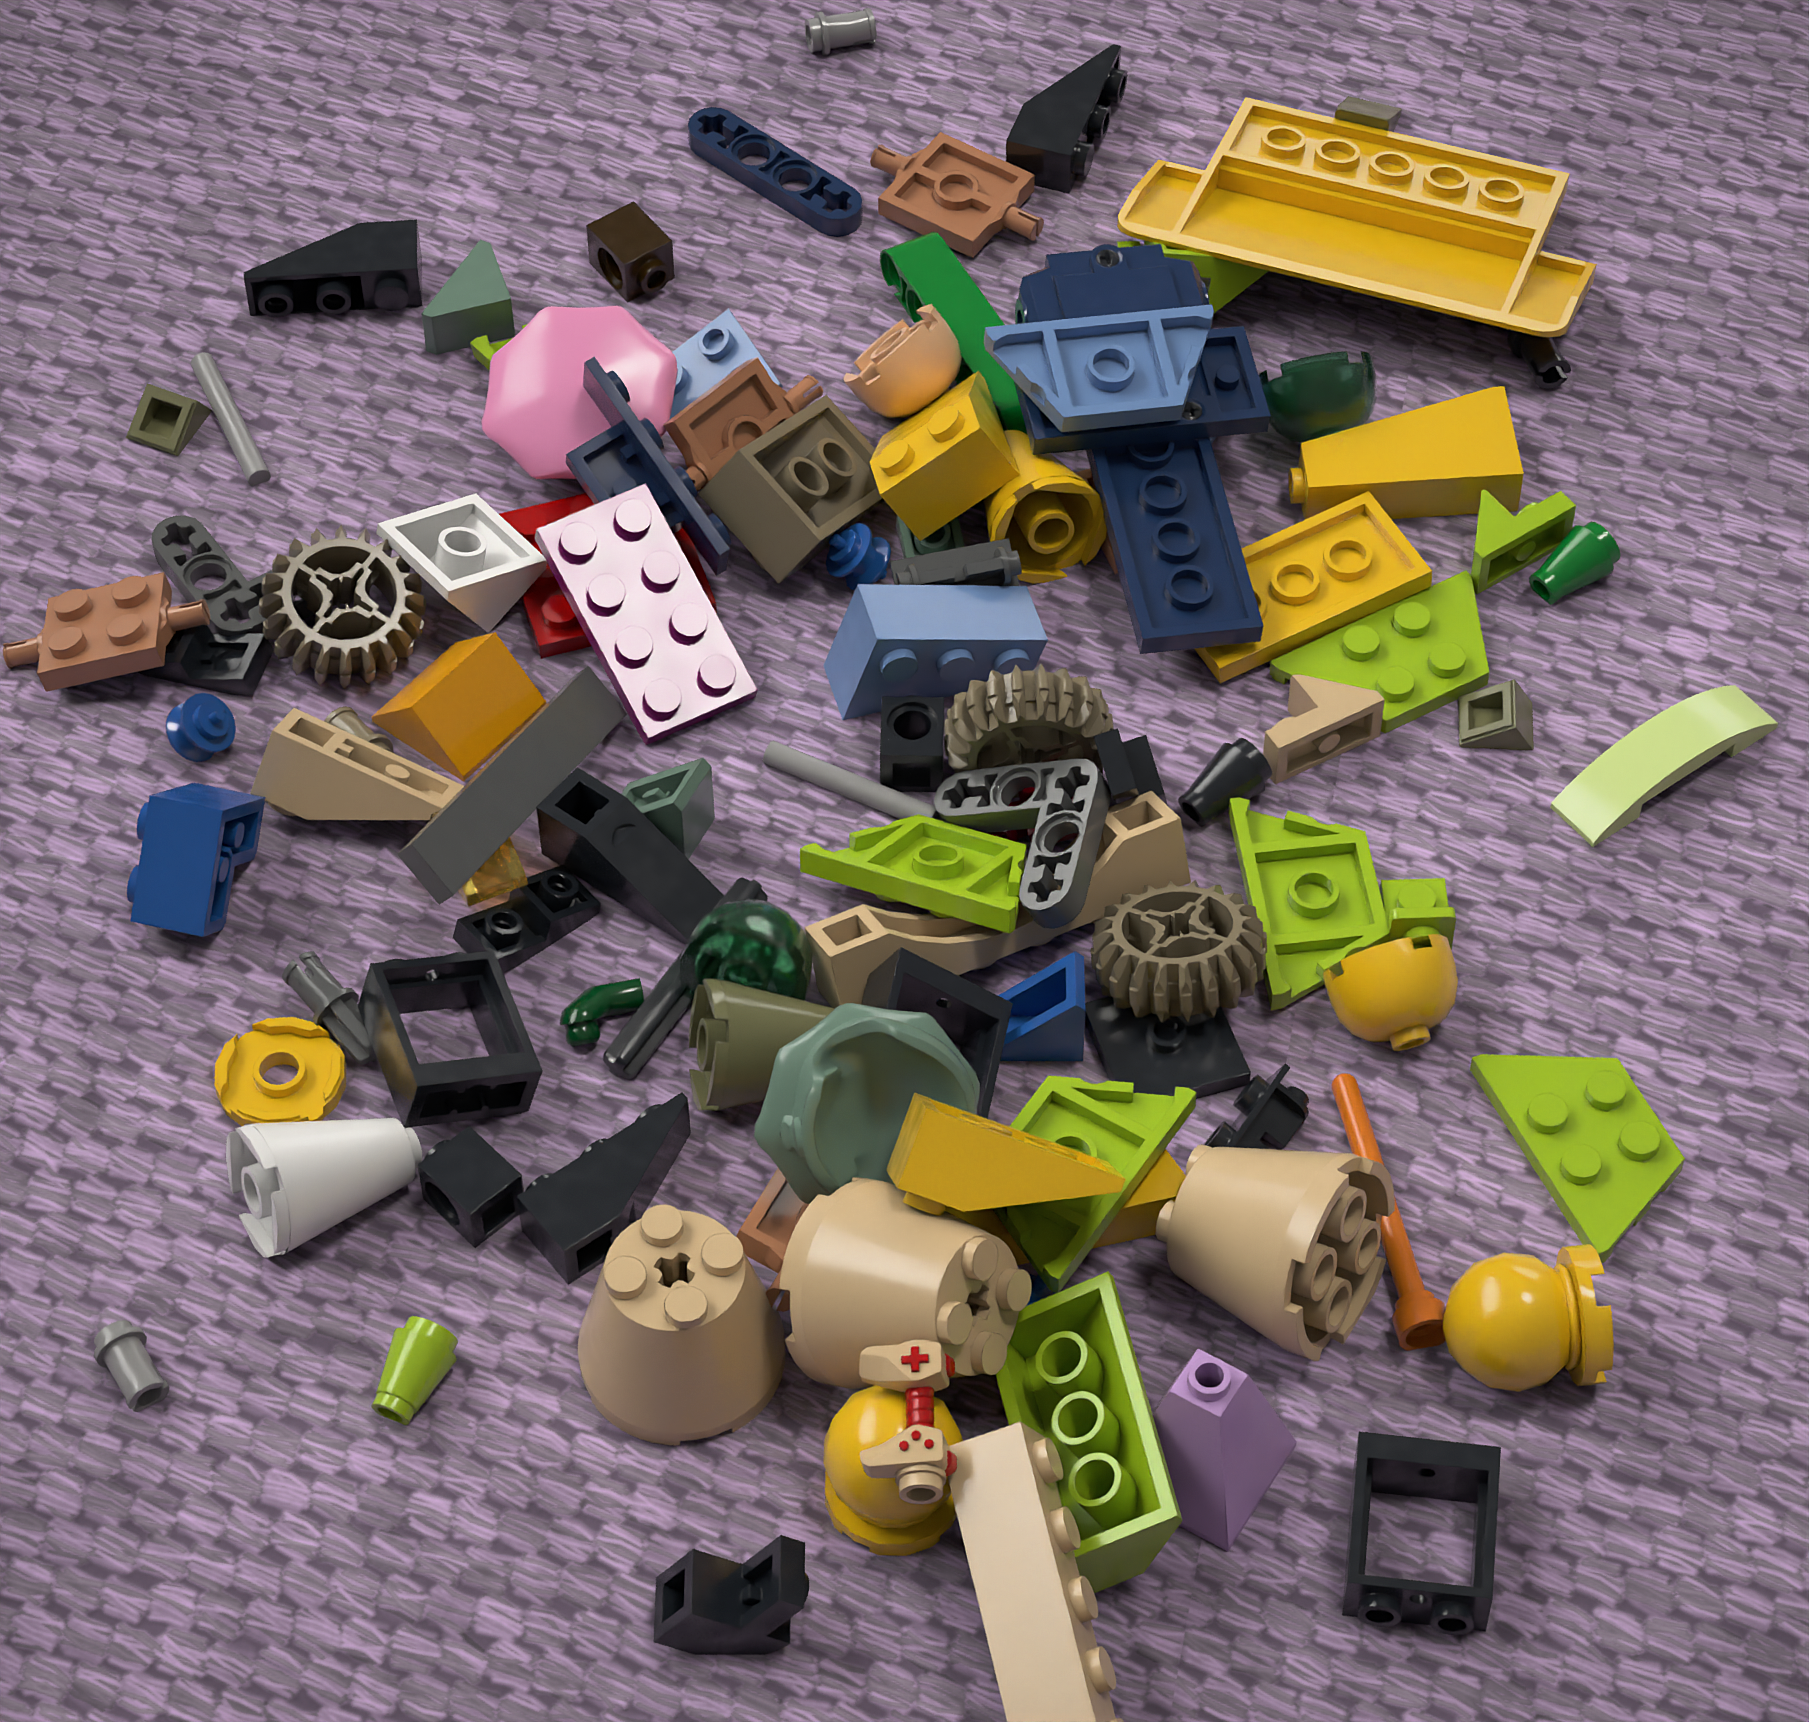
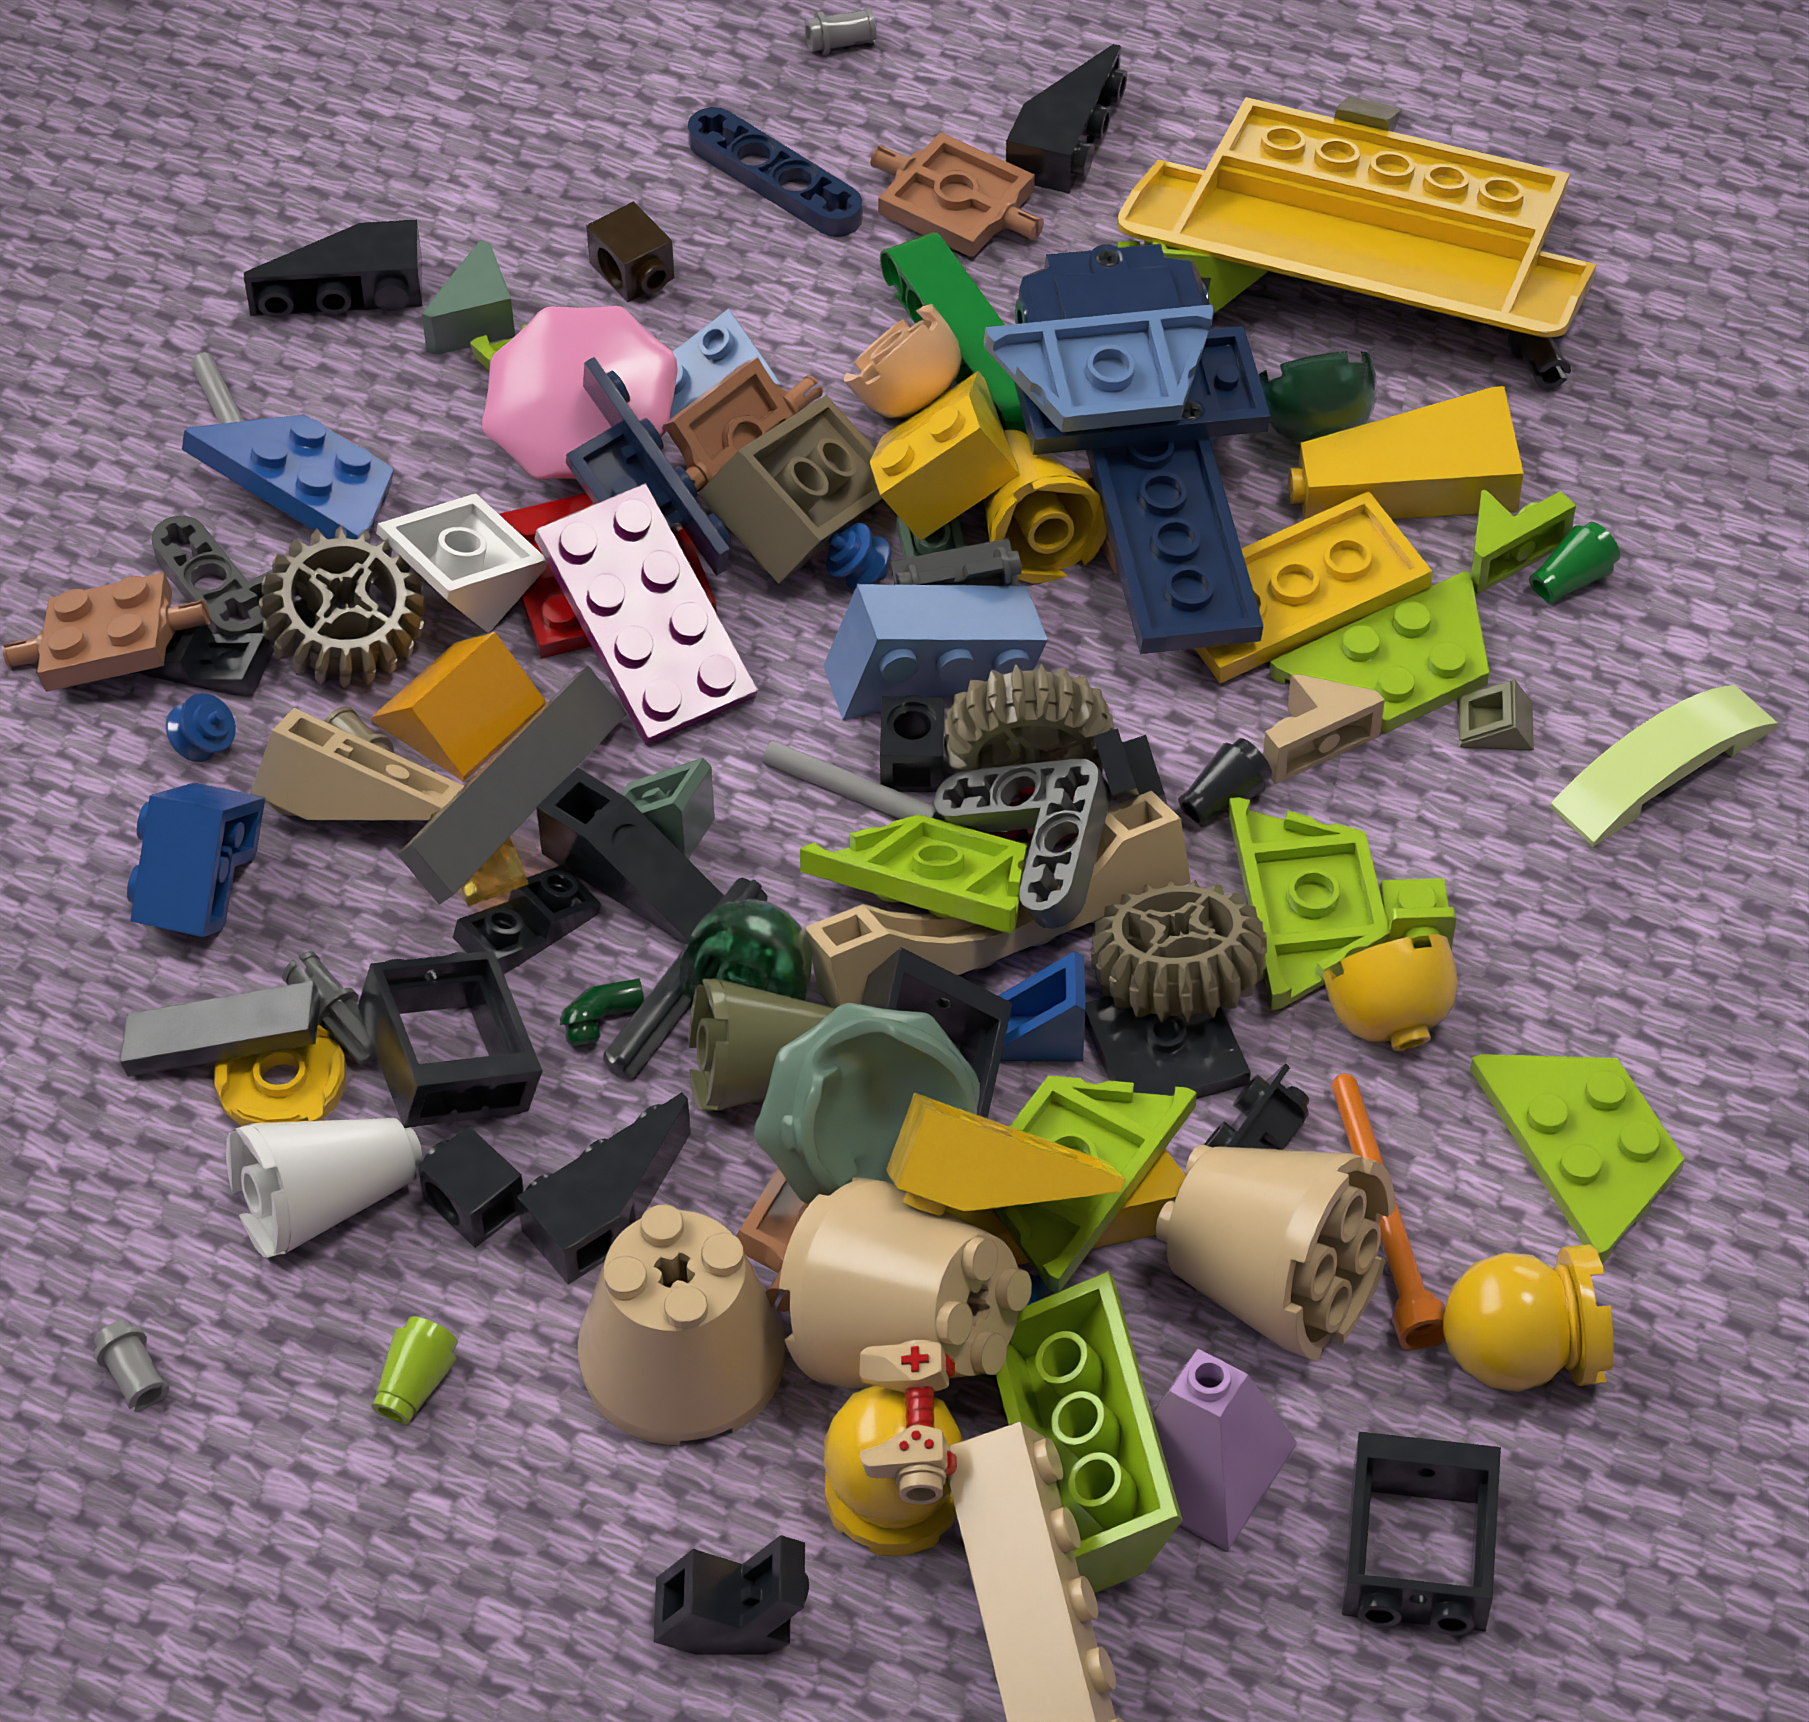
(166, 420): olive slope -> none
(220, 1028): none -> tile
(297, 469): none -> wing

